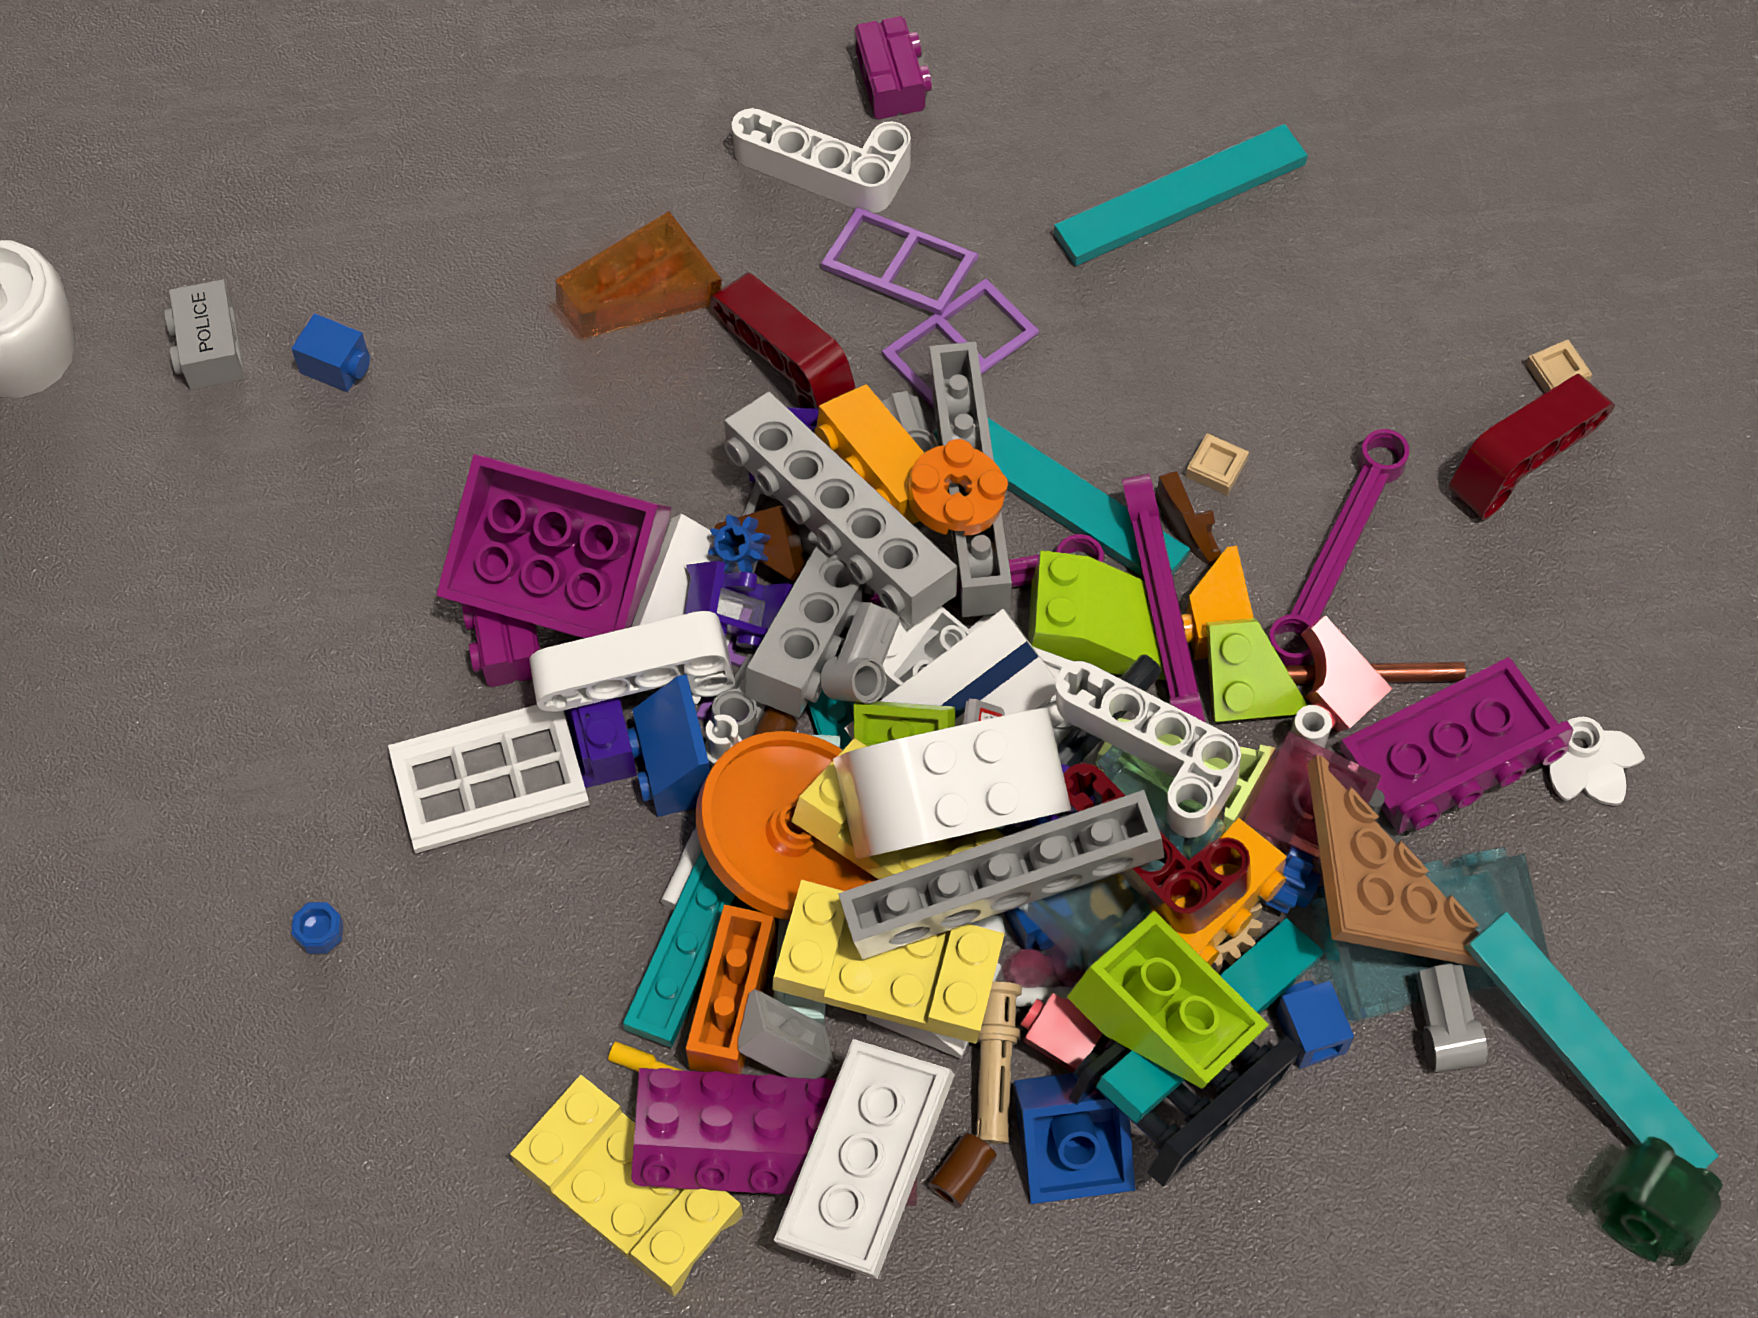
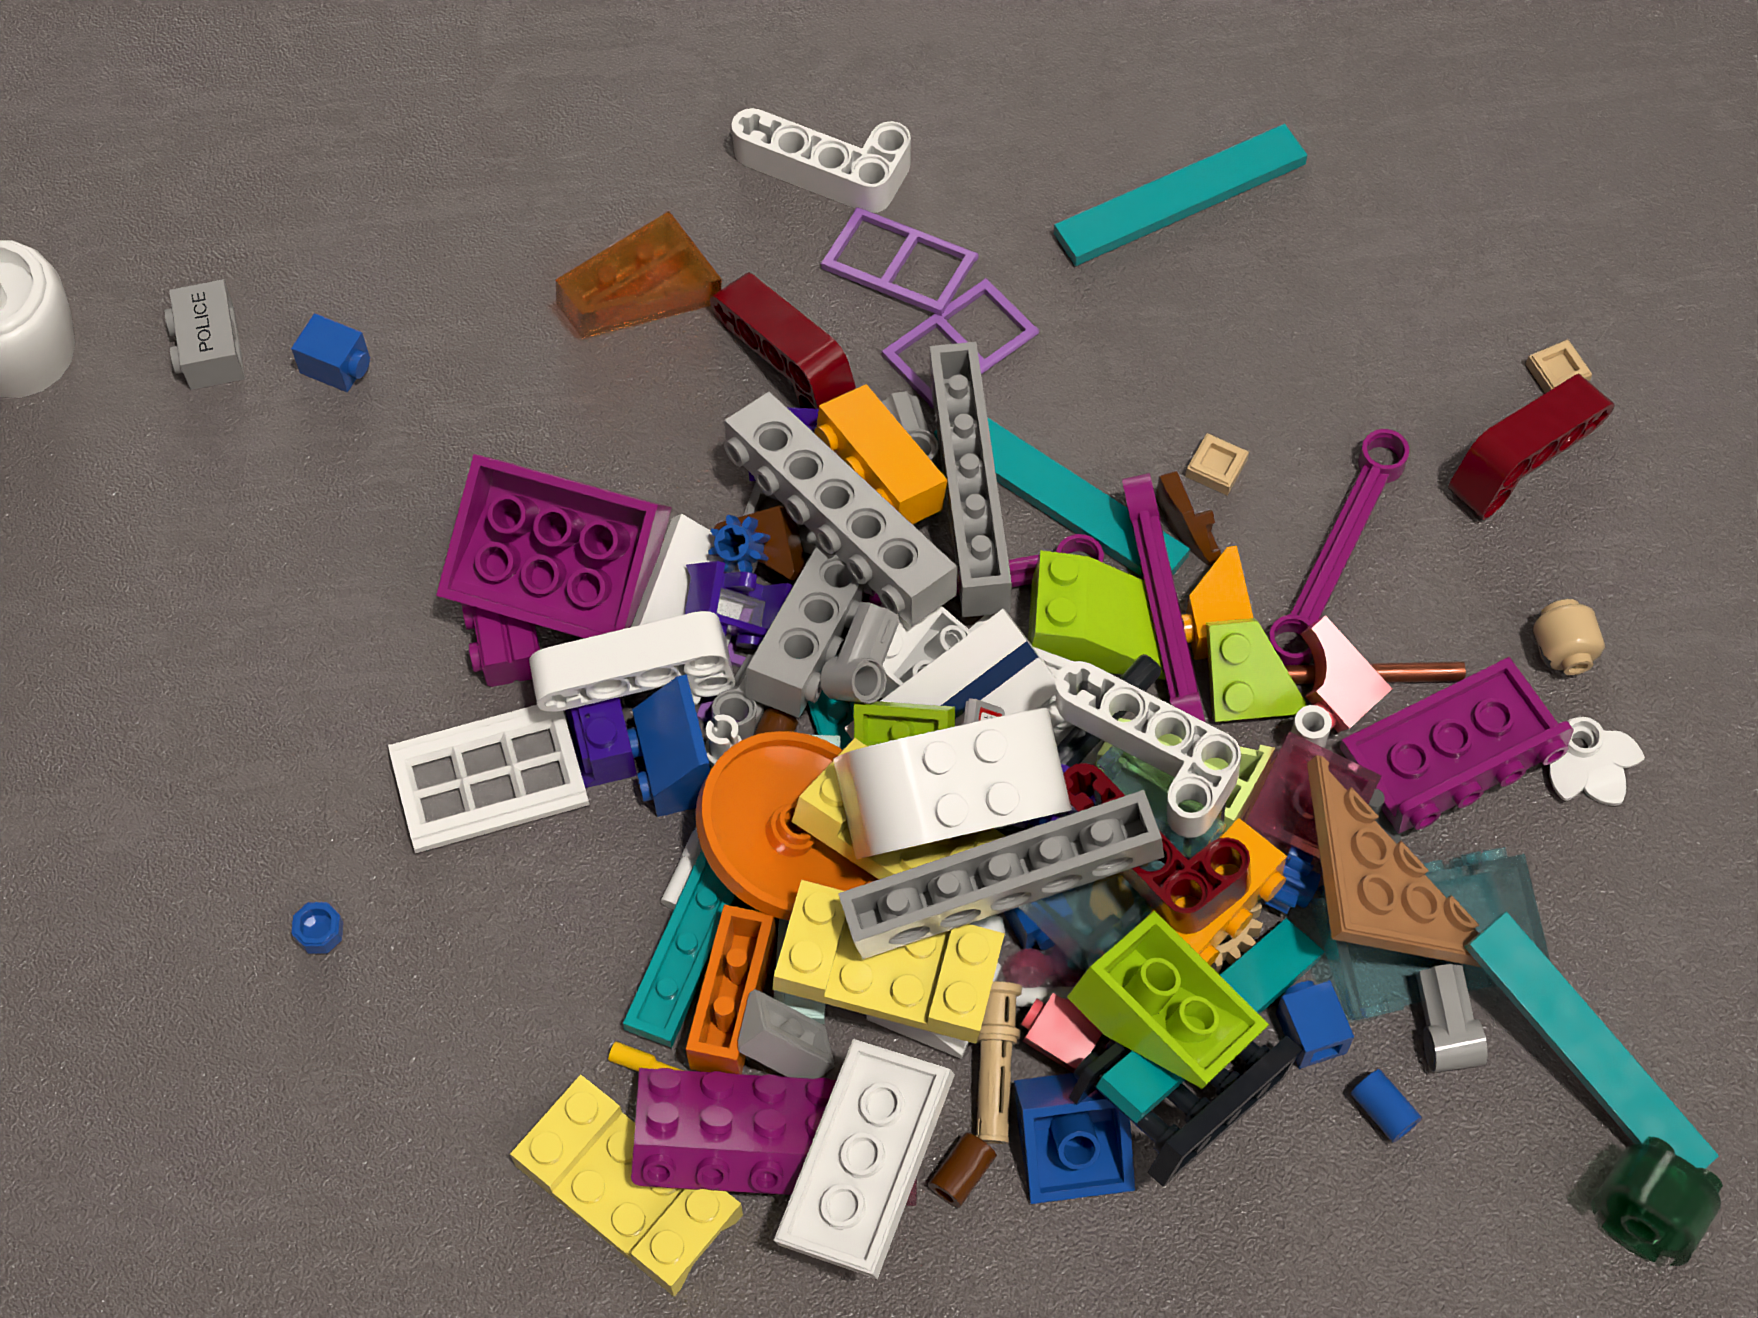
(891, 67): magenta brick -> none
(962, 465): orange plate -> none
(1386, 1105): none -> blue piece
(1568, 636): none -> tan head

